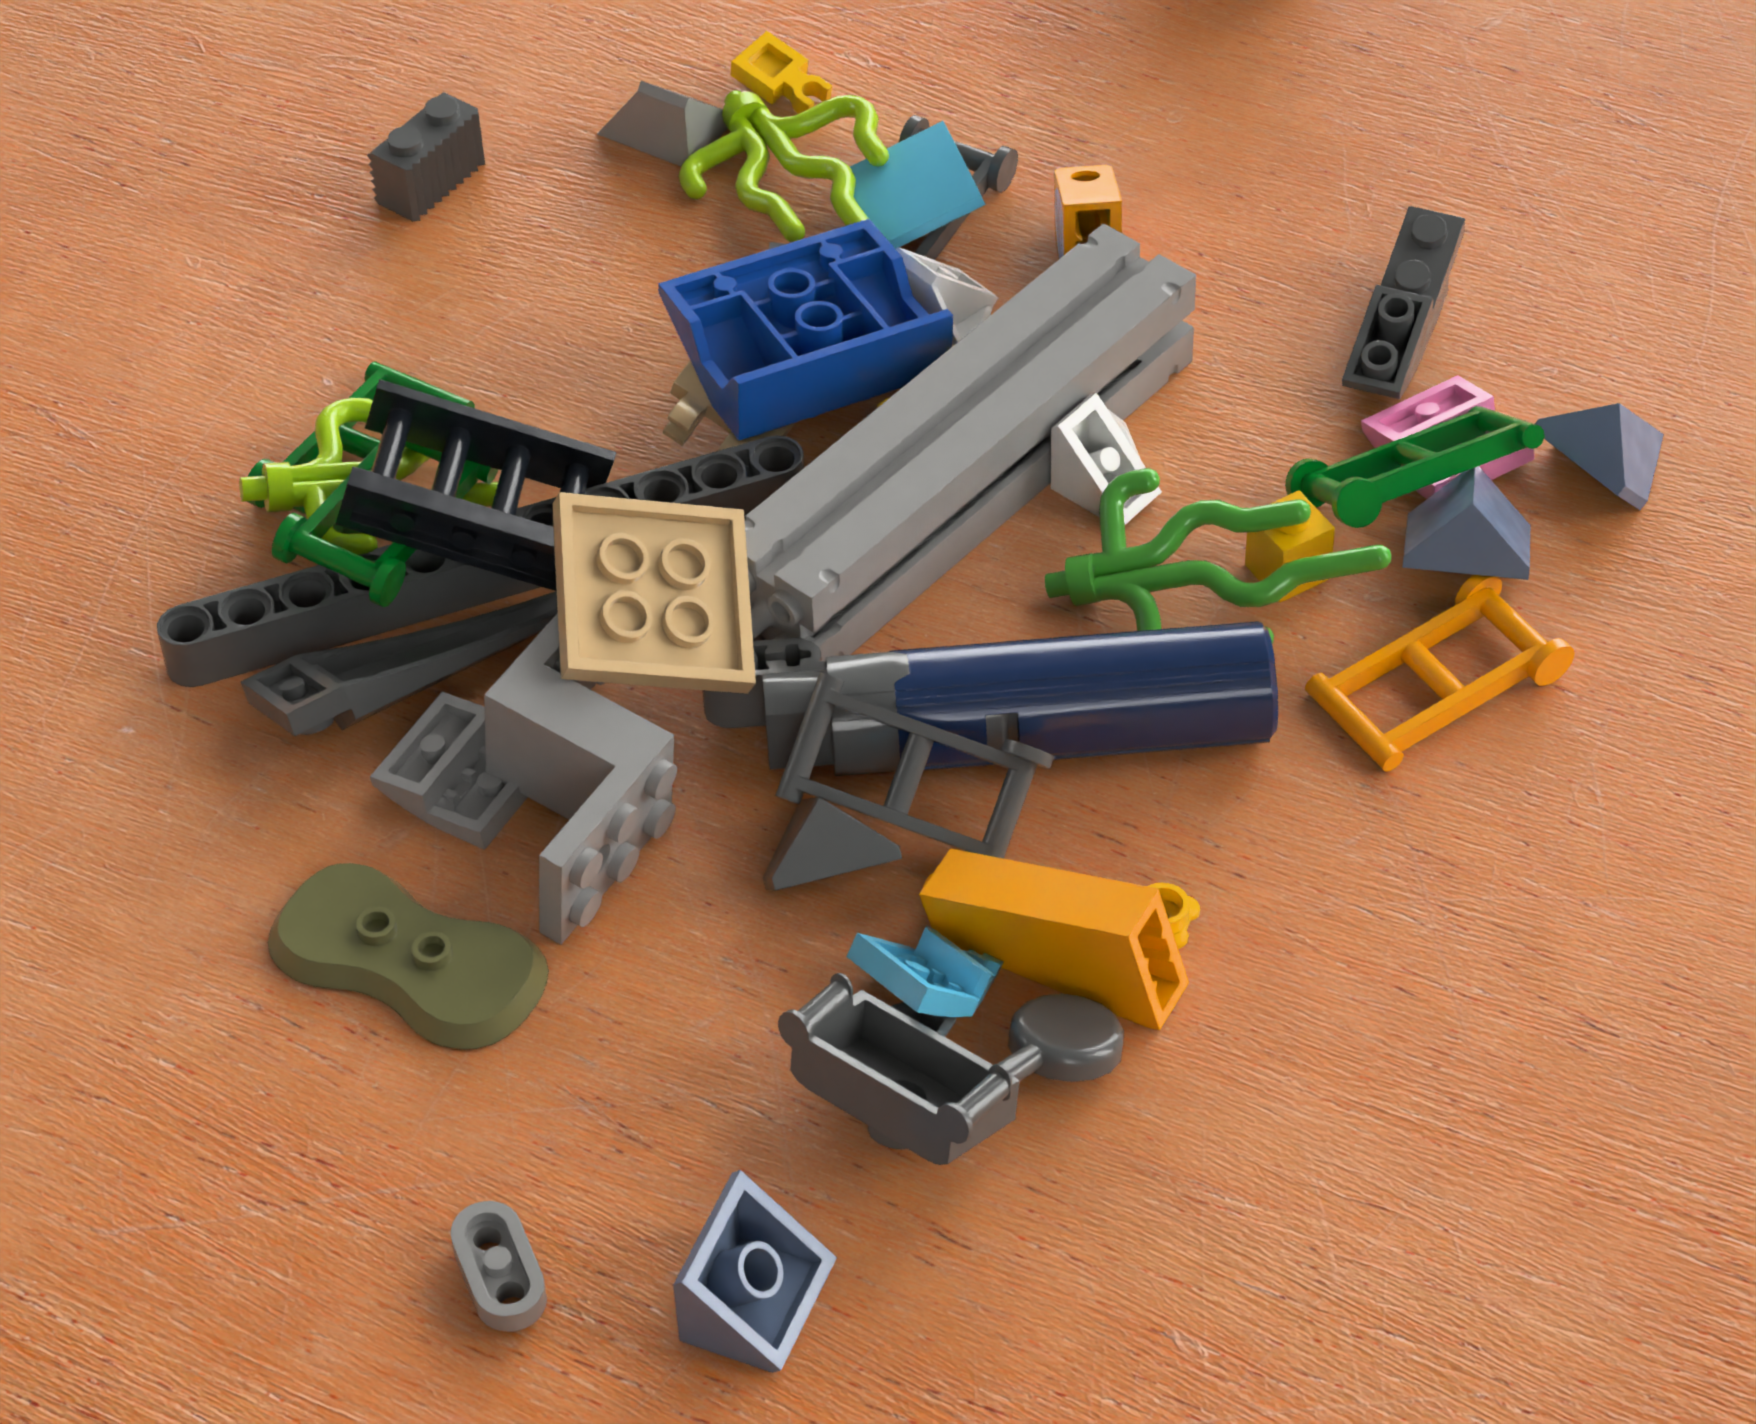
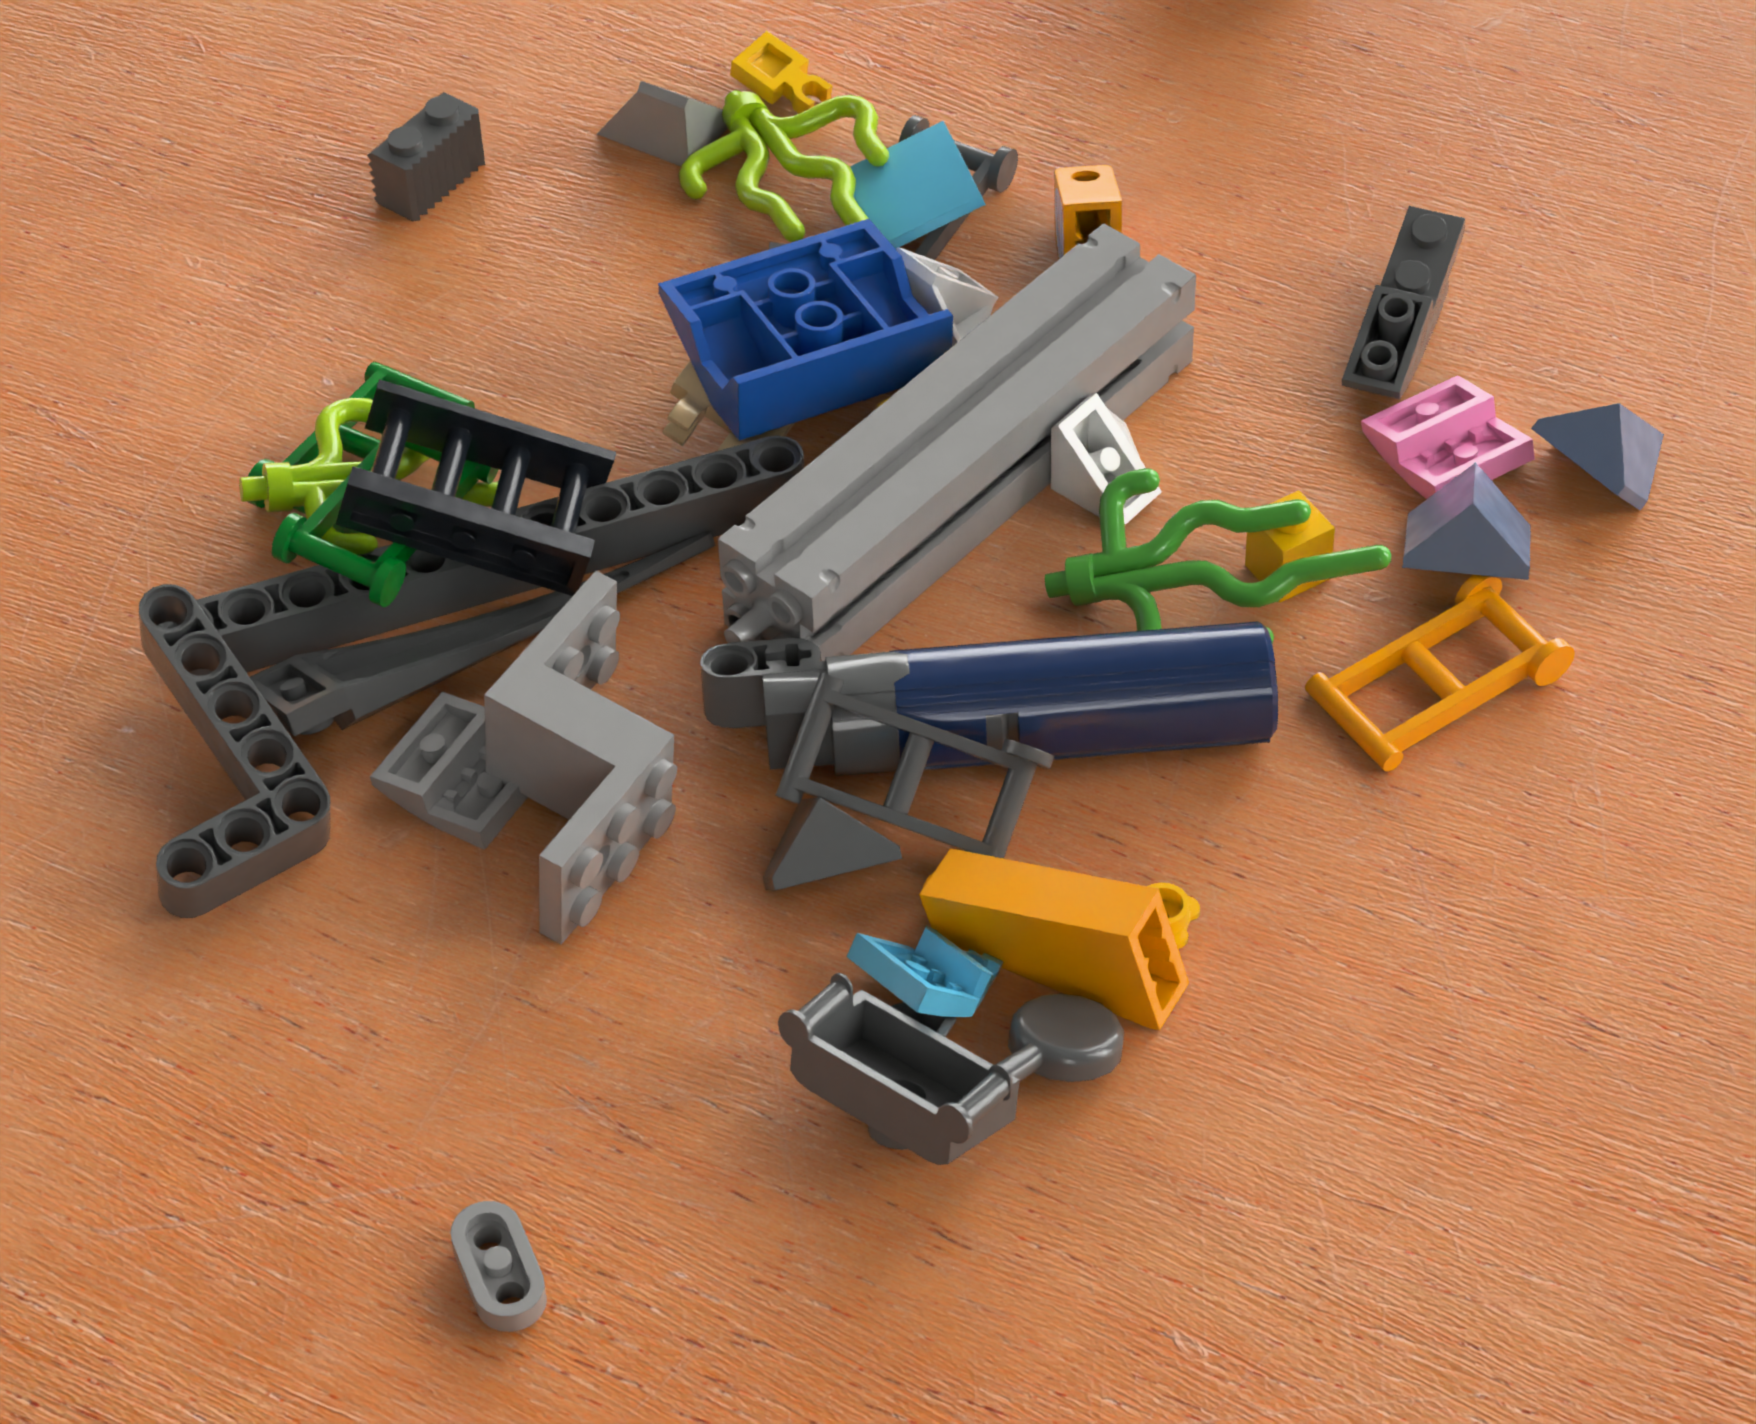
(239, 749): none -> dark grey beam
(443, 975): olive plate -> none
(653, 593): tan plate -> none
(749, 1278): sand blue slope -> none
(1410, 463): green piece -> none

